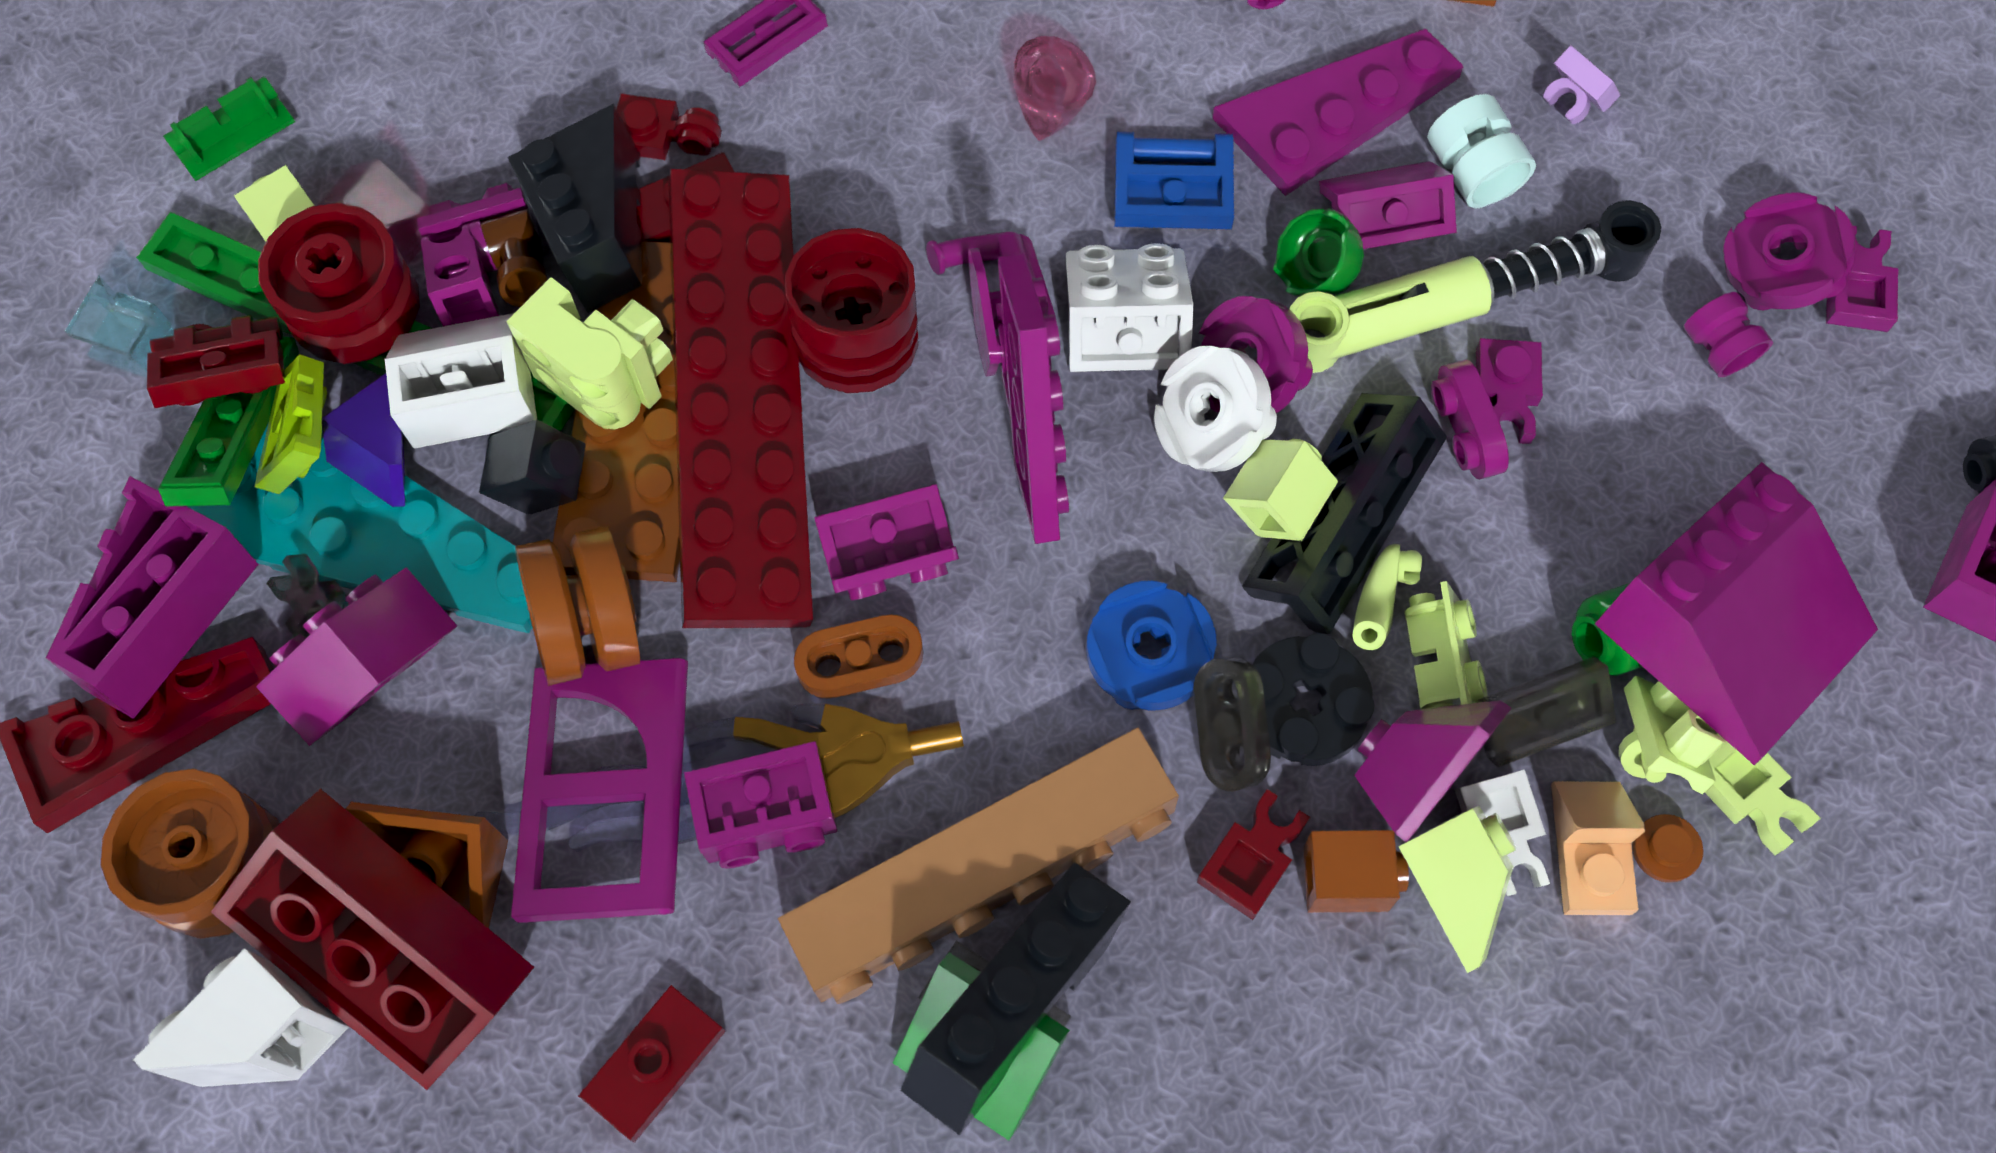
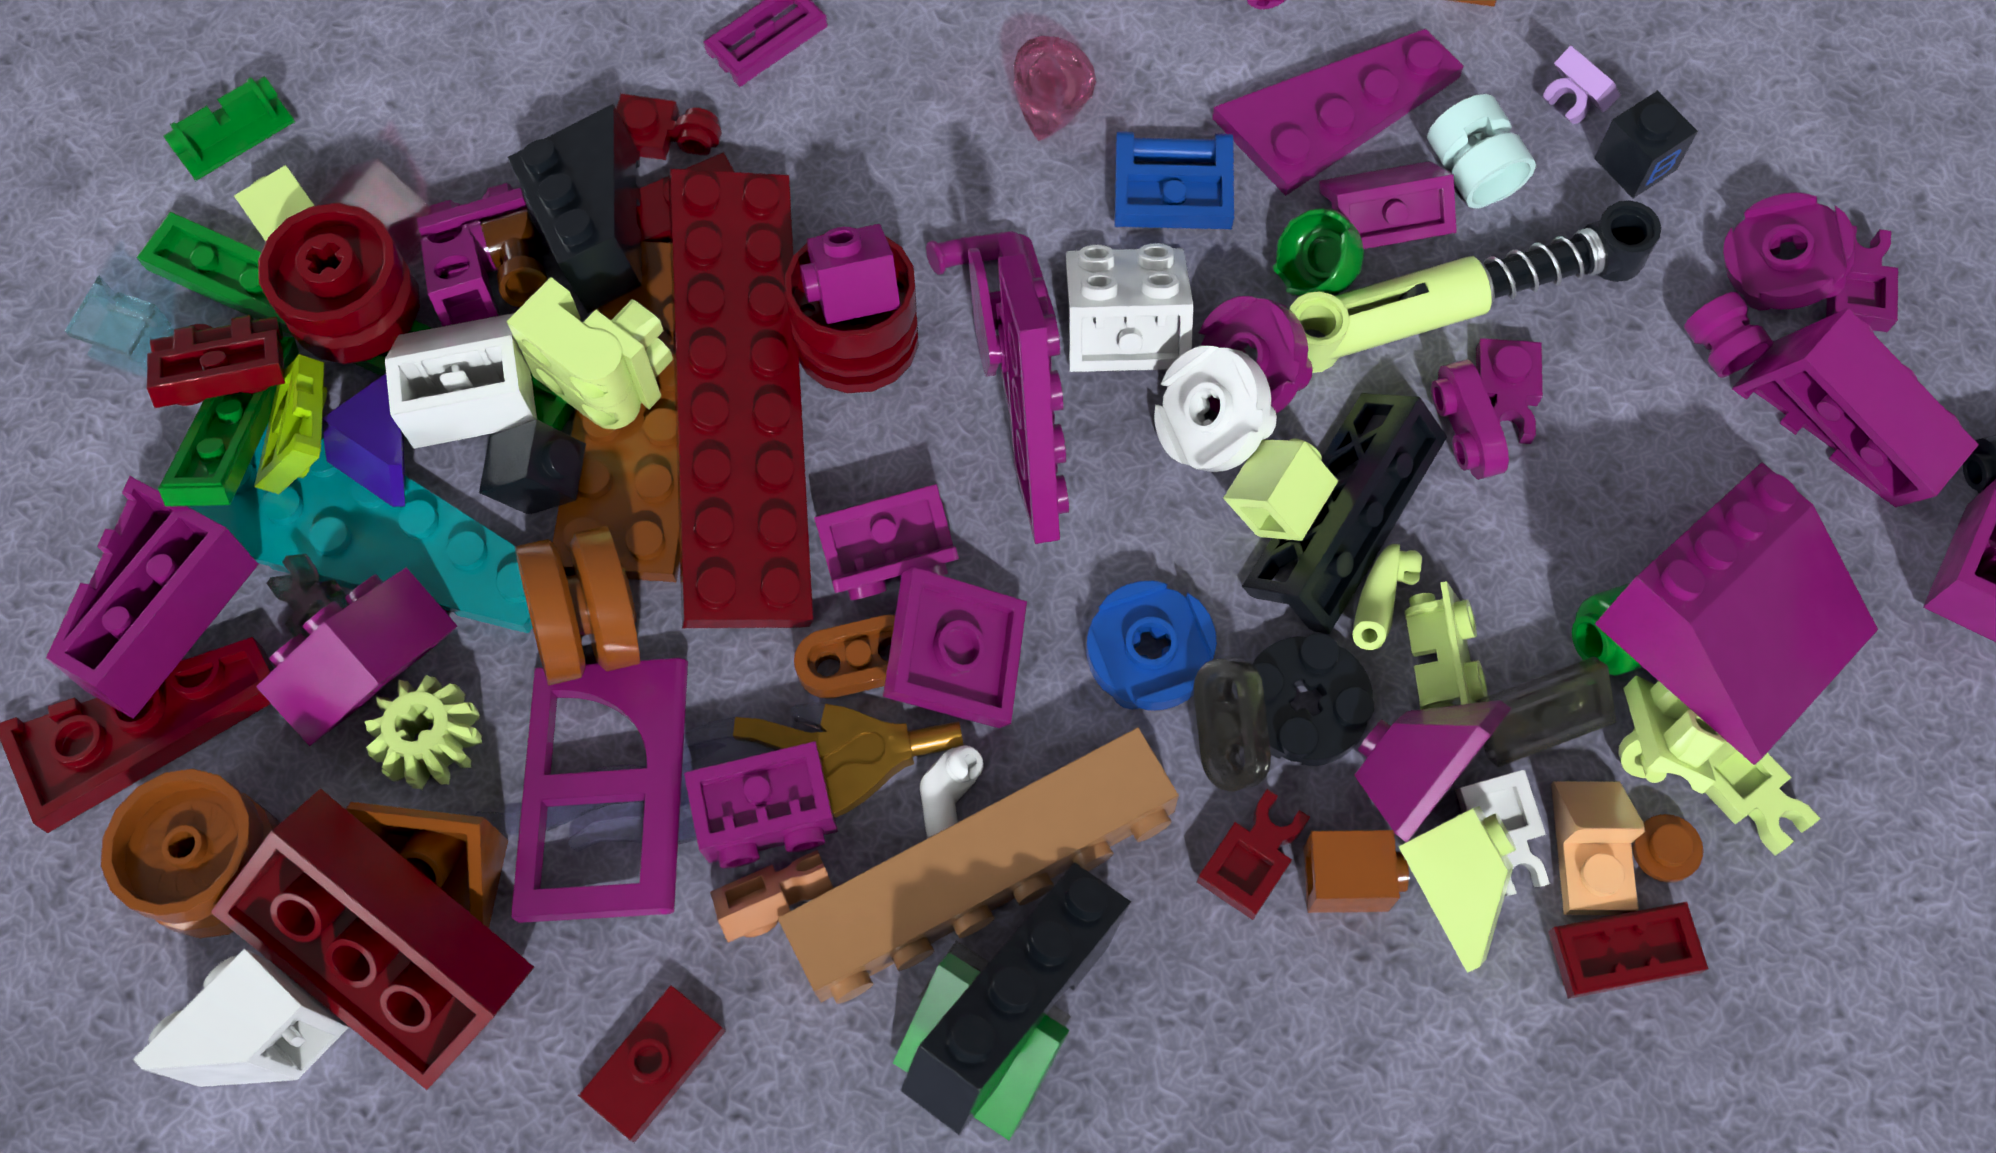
(435, 748): none -> yellowish green gear
(757, 900): none -> nougat plate
(851, 273): none -> magenta brick
(946, 784): none -> white arm
(955, 648): none -> magenta plate
(1627, 950): none -> dark red plate
(1645, 144): none -> black brick
(1862, 405): none -> magenta wedge

